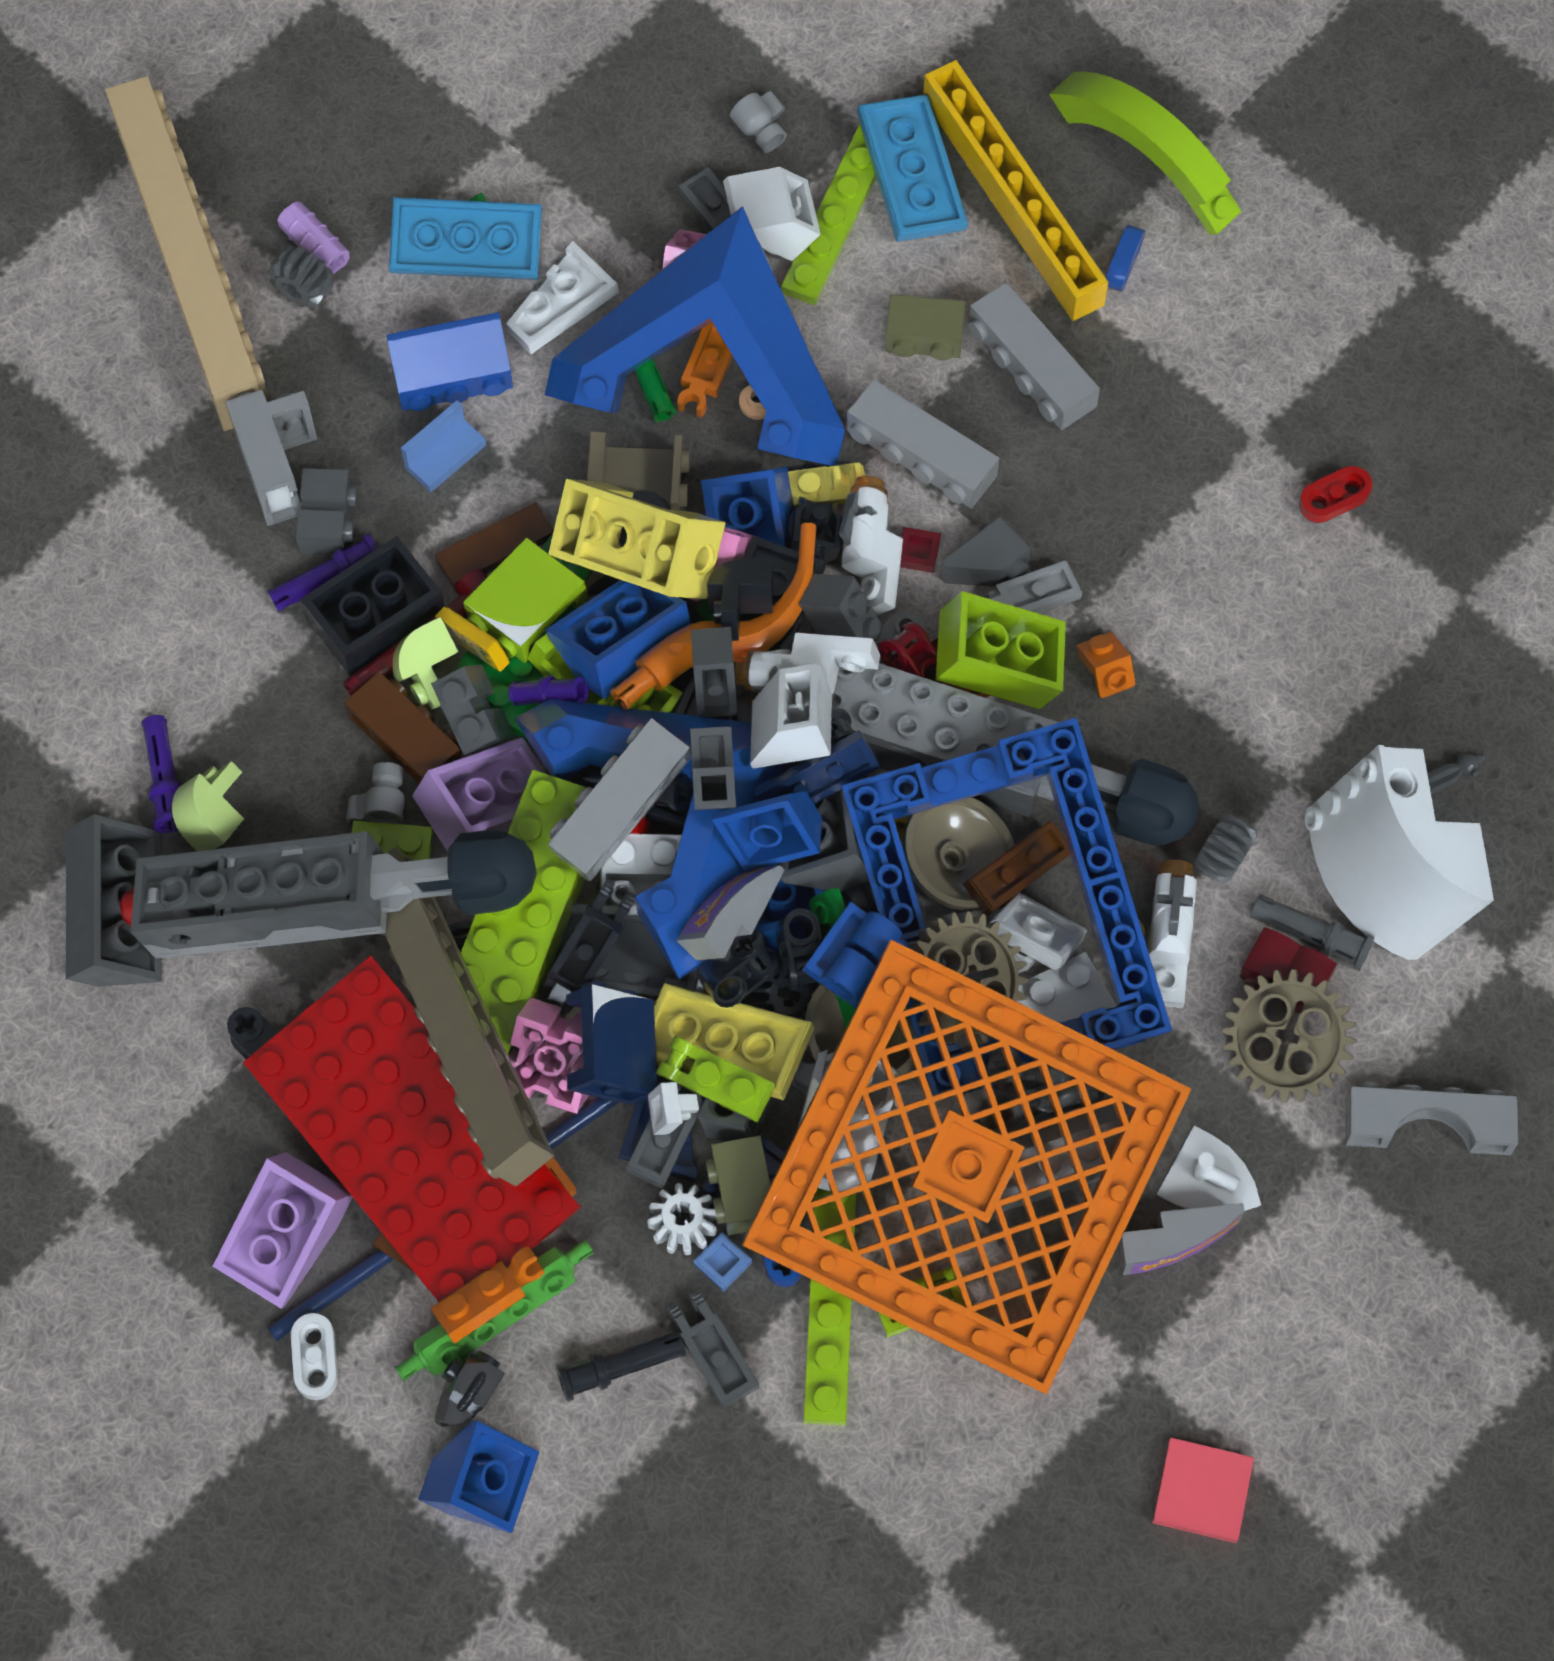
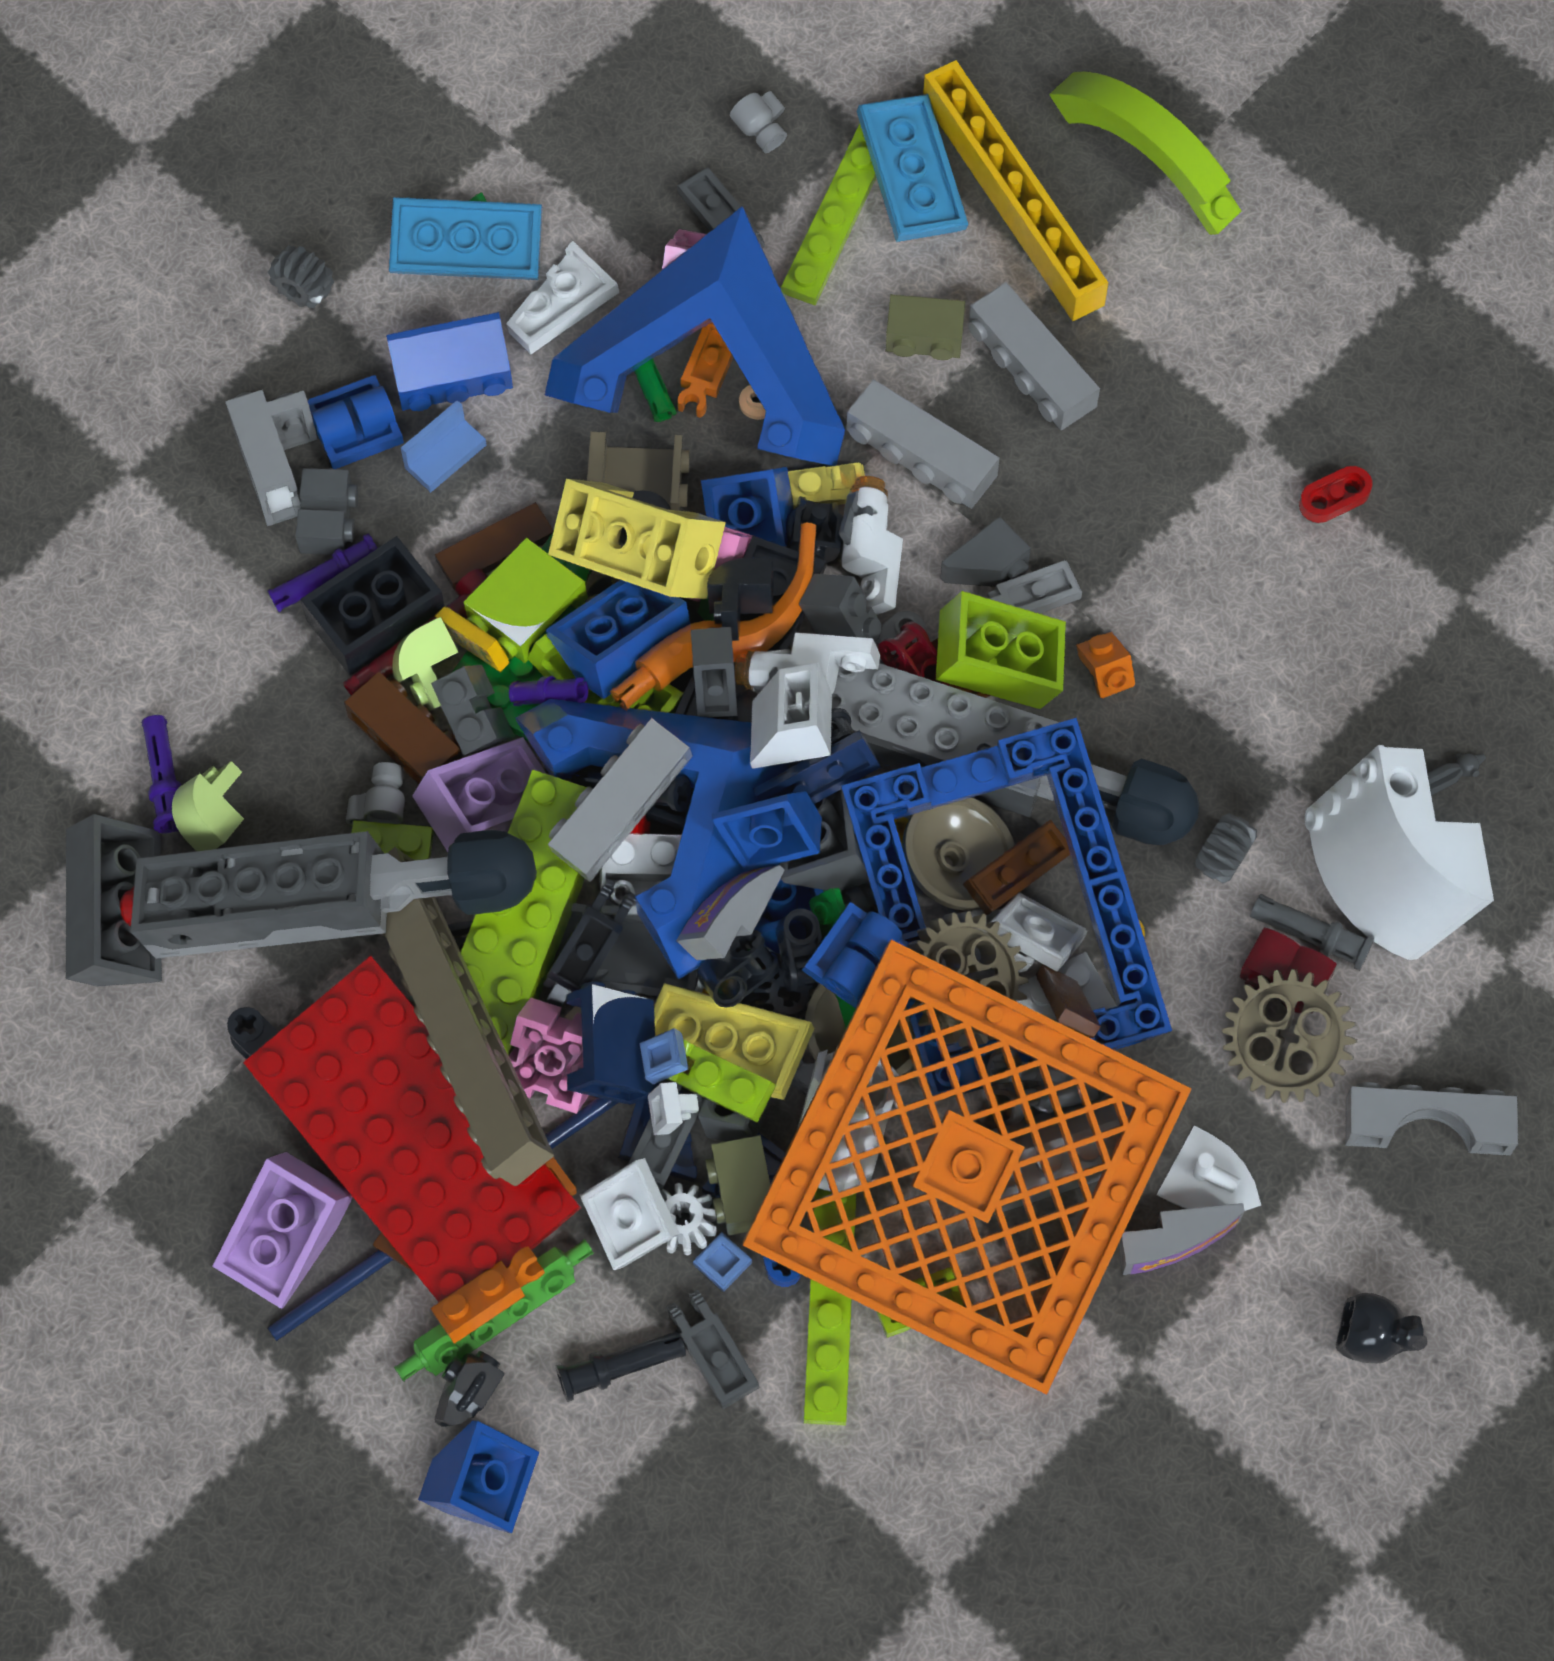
(186, 244): tan brick -> none
(310, 233): lavender axle -> none
(314, 1357): white plate -> none
(355, 422): none -> blue plate
(629, 1214): none -> white plate
(663, 1056): none -> medium blue tile
(712, 768): dark grey brick -> none
(777, 209): white slope -> none
(919, 549): dark red tile -> none
(1068, 1001): none -> reddish brown tile
(1125, 257): blue beam -> none
(1172, 929): white plate -> none
(1203, 1490): coral tile -> none
(1376, 1330): none -> black piece

